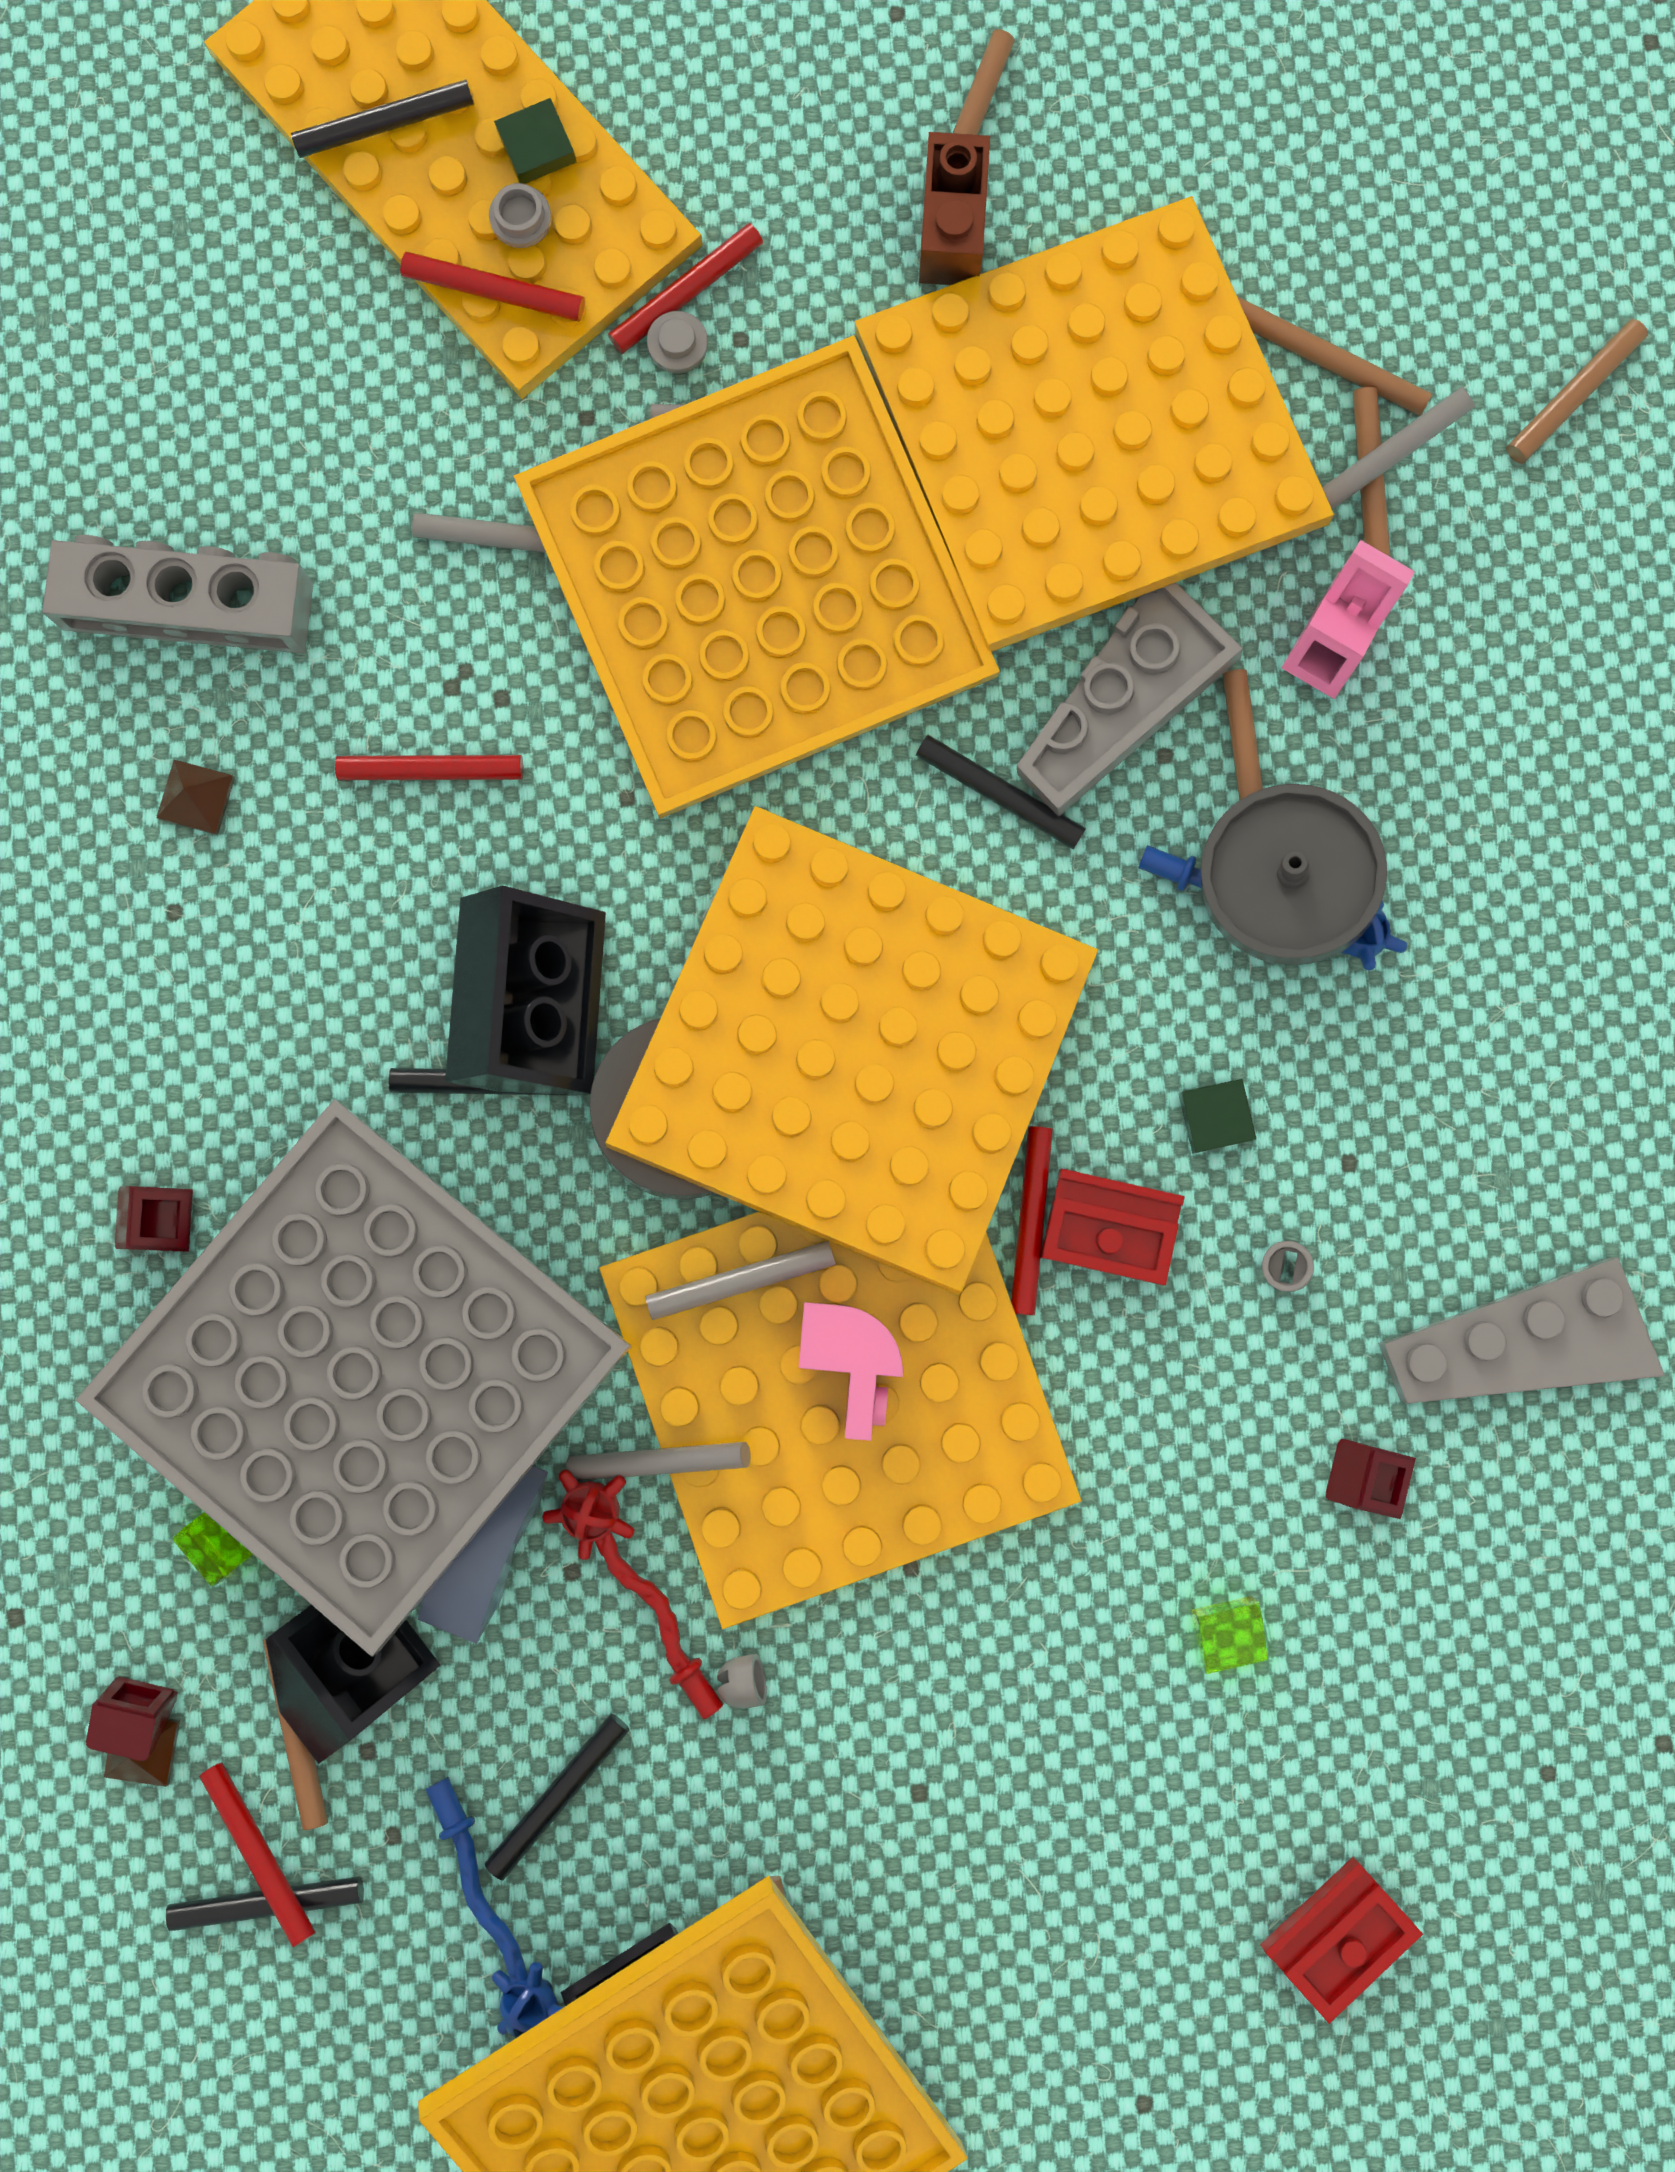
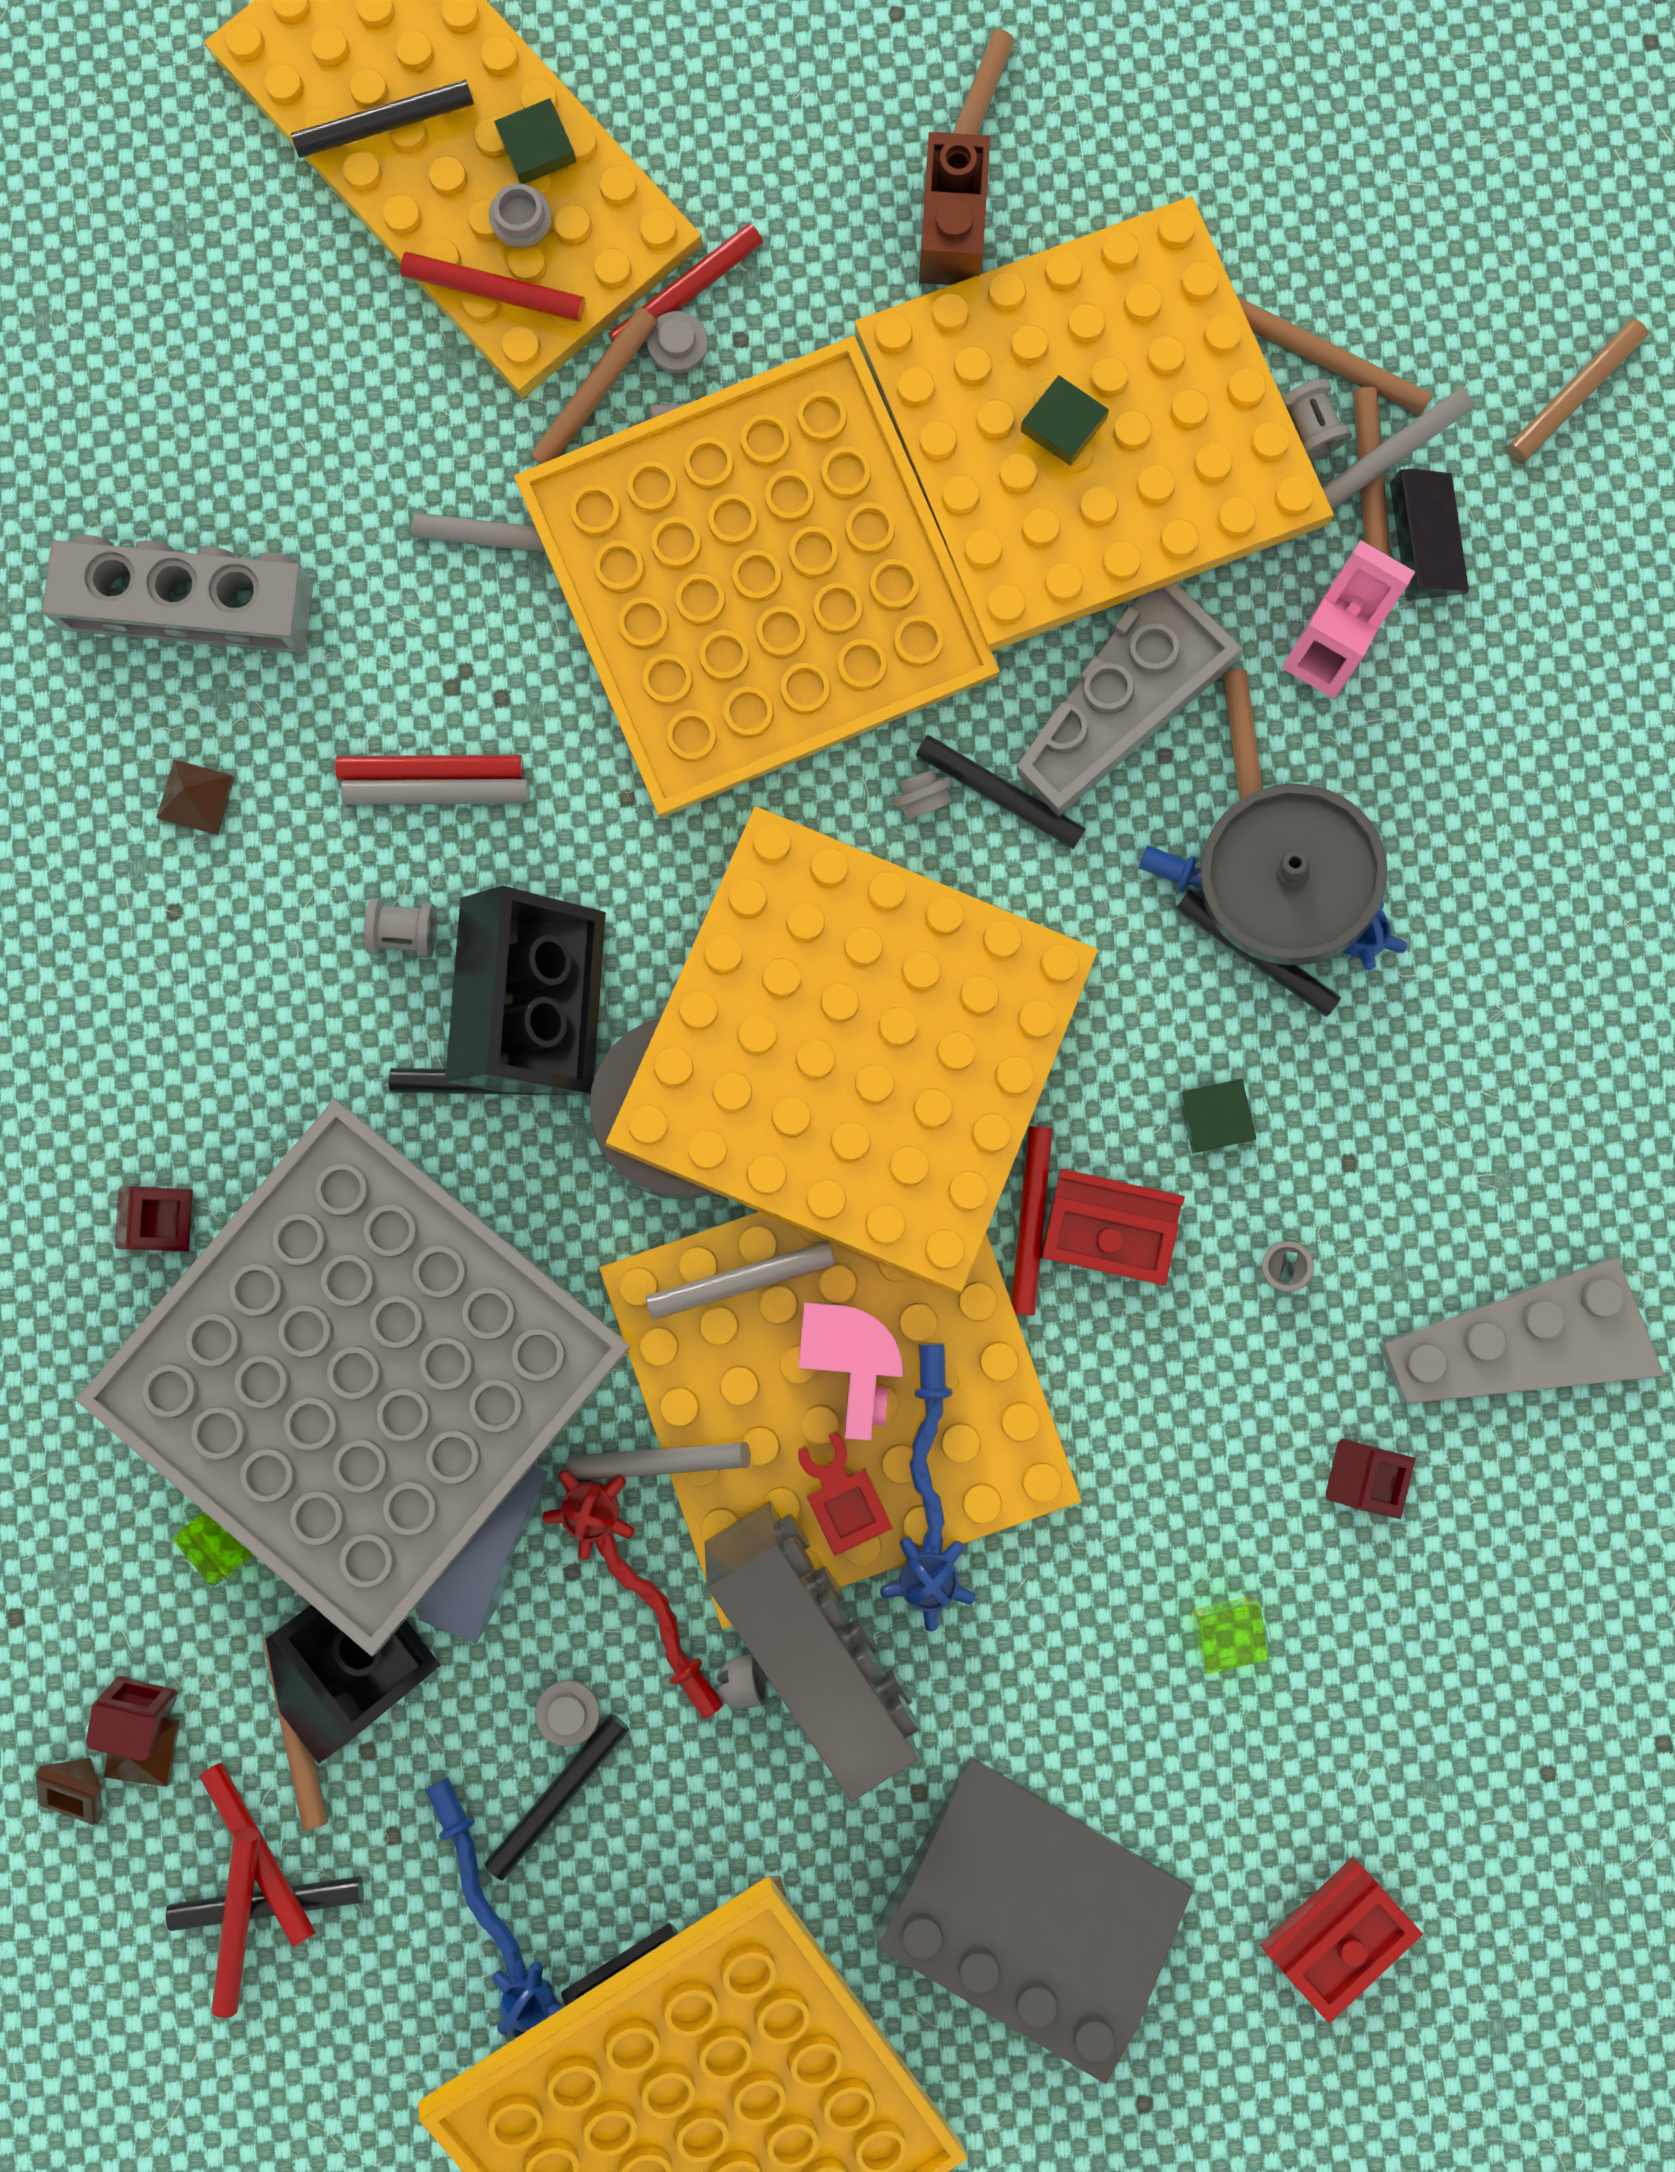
(70, 1790): none -> reddish brown slope
(235, 1922): none -> red bar
(400, 928): none -> light grey bush
(435, 791): none -> light grey bar
(567, 1713): none -> light grey plate
(595, 386): none -> medium nougat bar
(811, 1649): none -> dark grey brick
(846, 1504): none -> red plate
(923, 794): none -> light grey plate
(929, 1577): none -> blue piece
(1035, 1919): none -> dark grey slope
(1064, 420): none -> dark green tile
(1289, 976): none -> black bar
(1316, 418): none -> light grey bush
(1429, 533): none -> black slope

